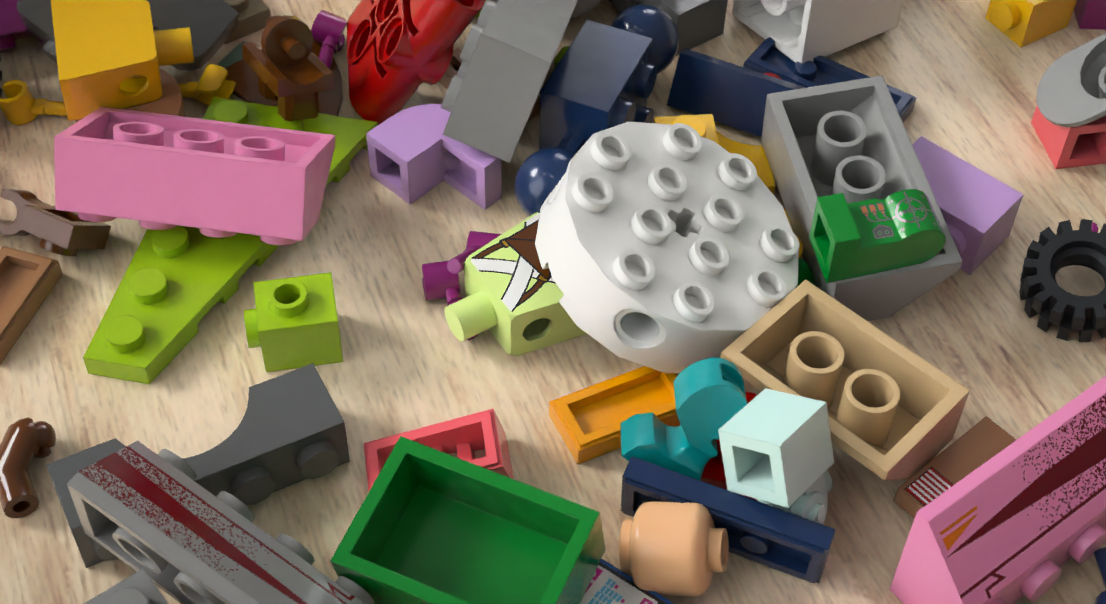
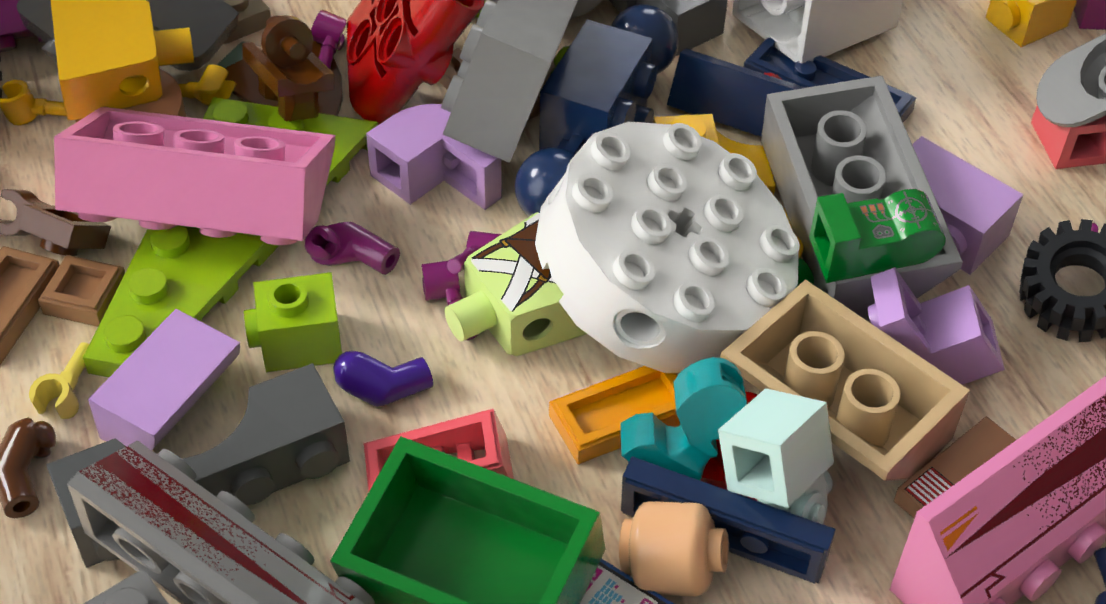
(60, 385): none -> light yellow hand
(81, 290): none -> medium nougat tile
(161, 380): none -> lavender brick
(350, 243): none -> magenta arm
(377, 382): none -> dark purple arm
(945, 331): none -> lavender brick

